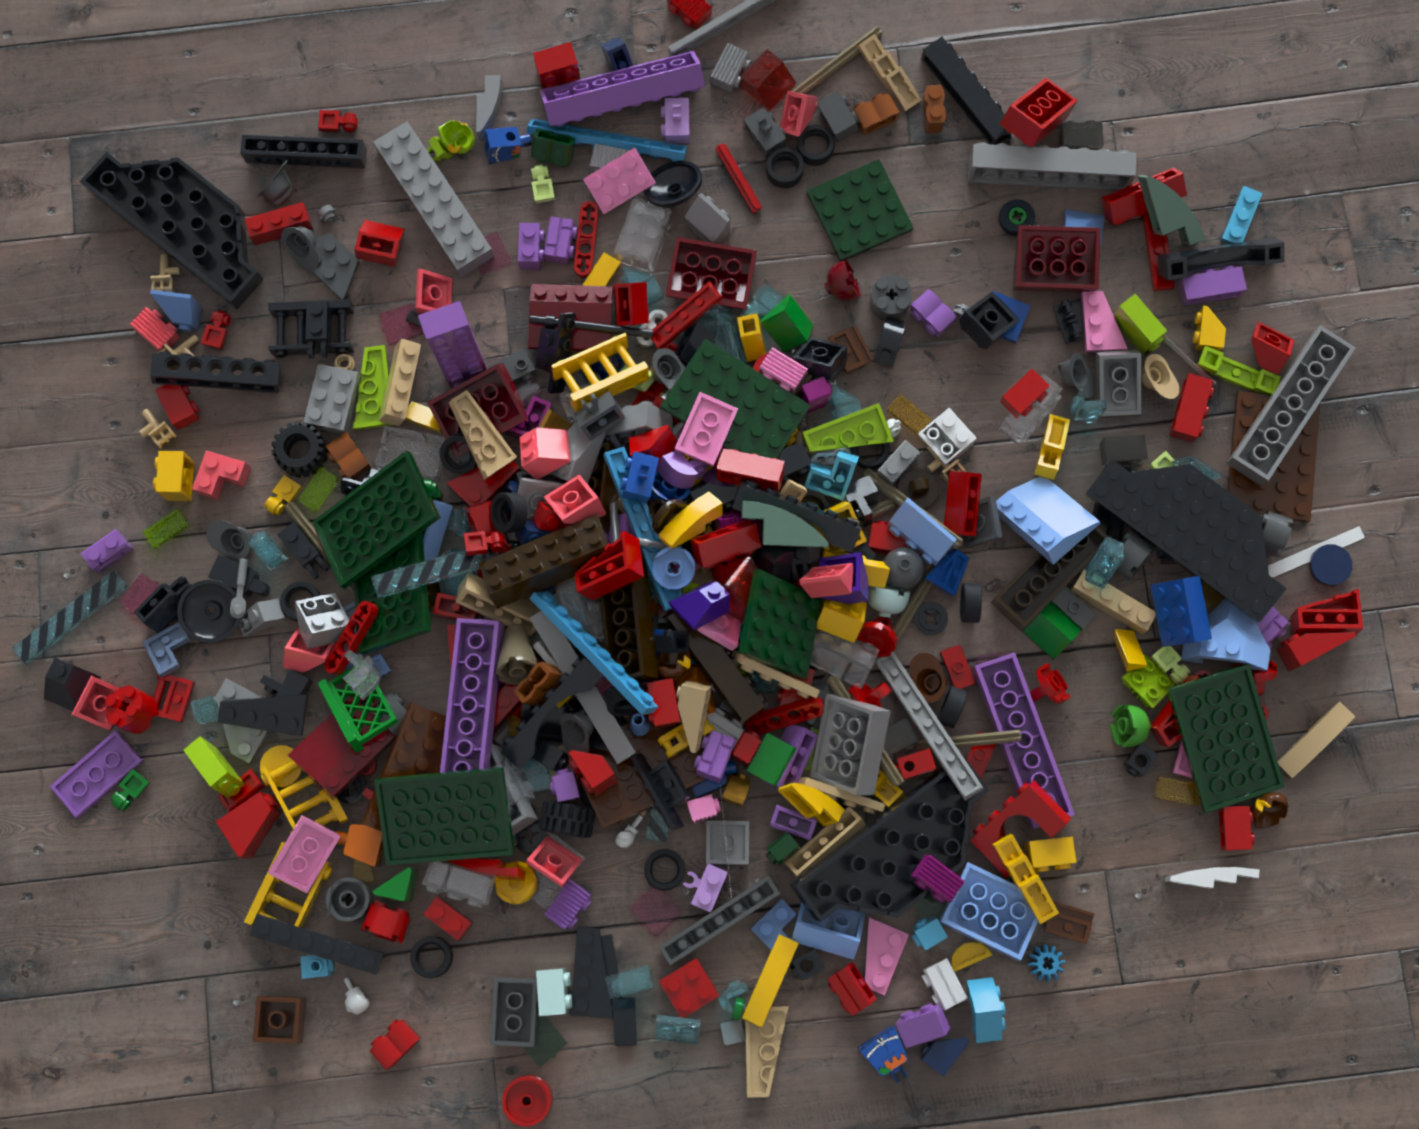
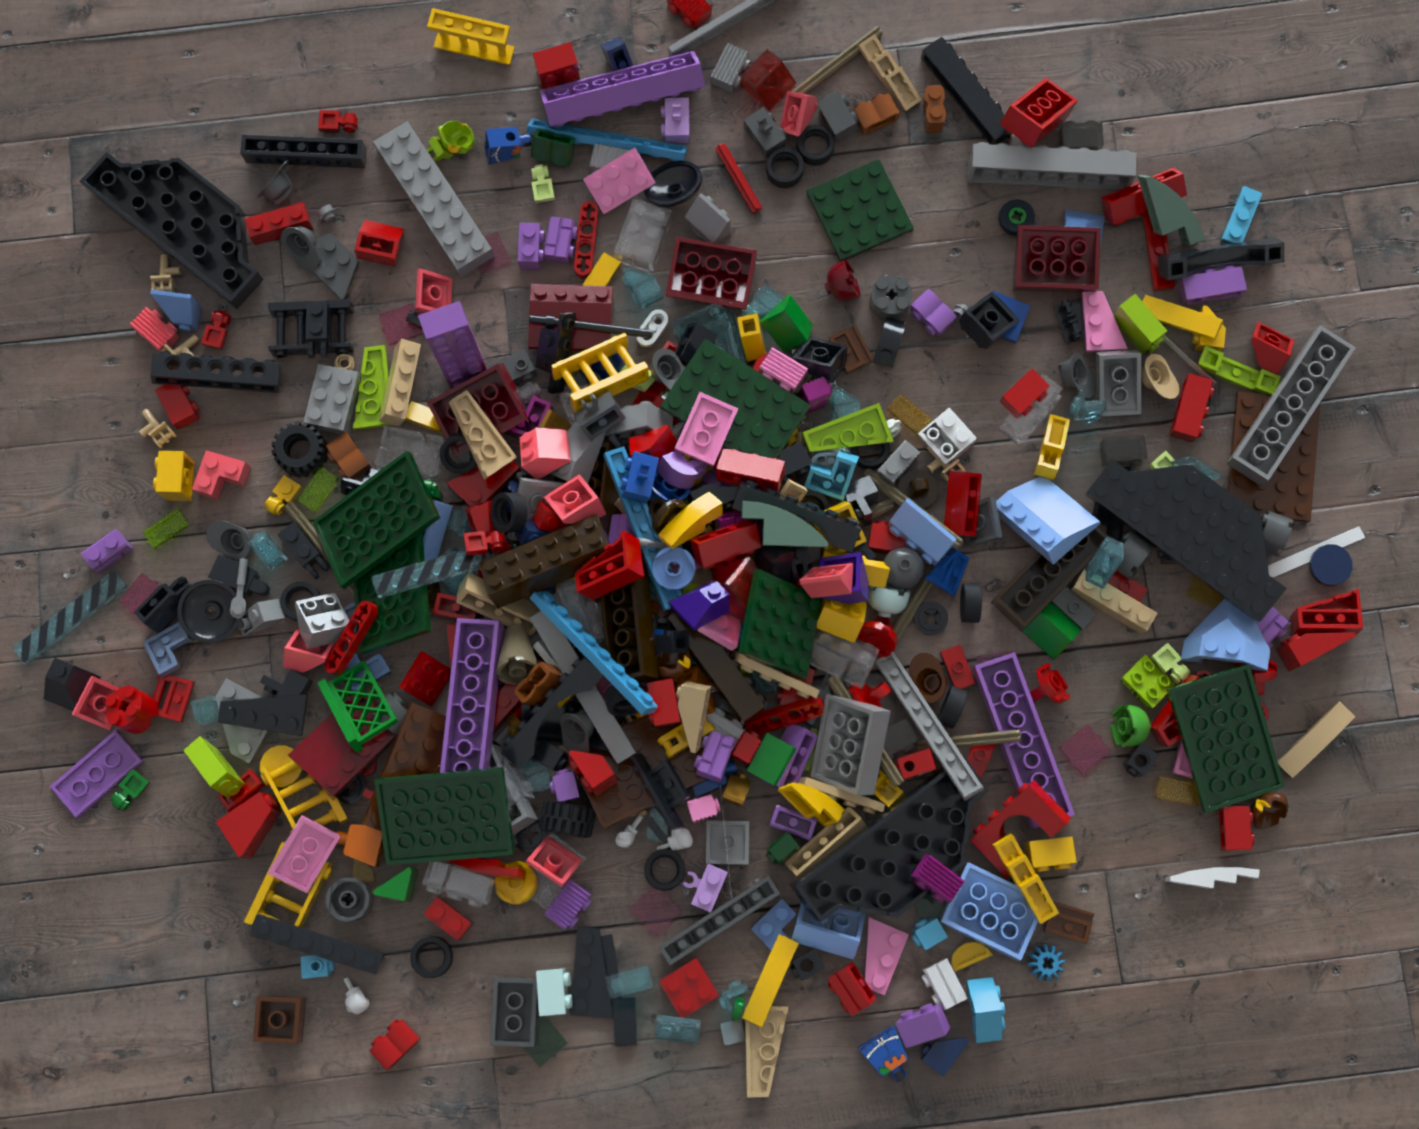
(364, 676): clear brick -> none
(386, 922): red brick -> none
(426, 678): none -> red plate
(471, 36): none -> yellow fence
(488, 104): light grey slope -> none
(539, 1093): red wheel -> none
(614, 519): dark grey bar -> none
(630, 303): red slope -> none
(639, 729): medium blue cone -> none
(679, 840): none -> white piece
(685, 315): red tile -> none
(1085, 749): none -> clear pink piece
(1127, 586): none -> red plate
(1129, 649): yellow slope -> none
(1181, 611): blue brick -> none
(1184, 318): none -> yellow tile

